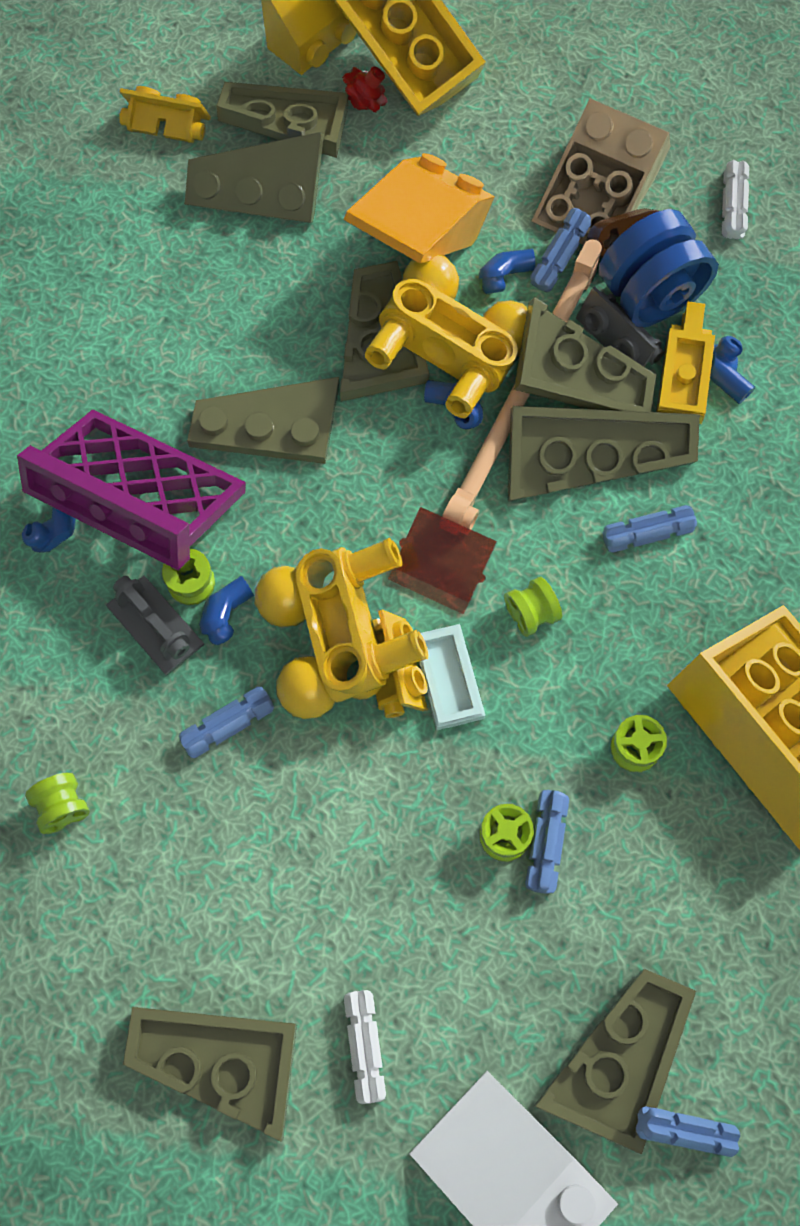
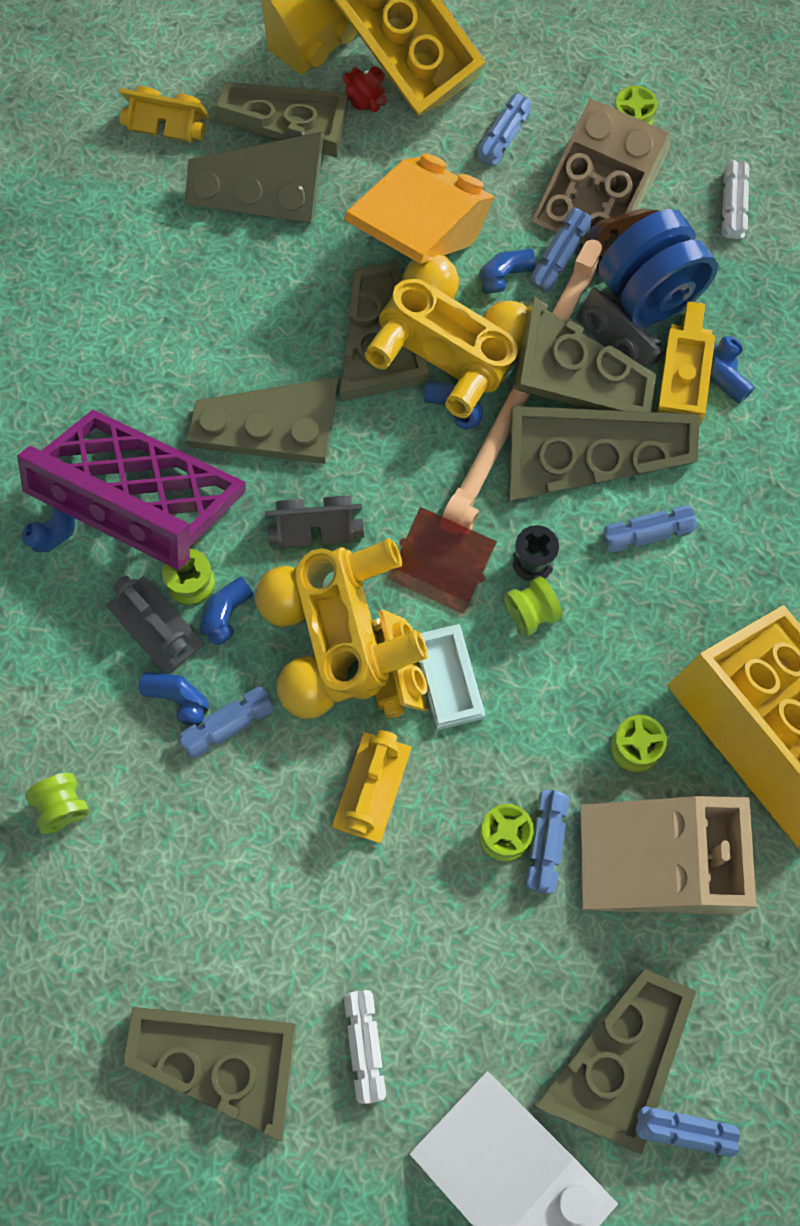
(179, 690): none -> blue arm
(295, 522): none -> dark grey hinge
(372, 786): none -> yellow hinge
(504, 129): none -> medium blue axle
(535, 539): none -> black bush
(638, 101): none -> lime wheel
(668, 856): none -> tan slope

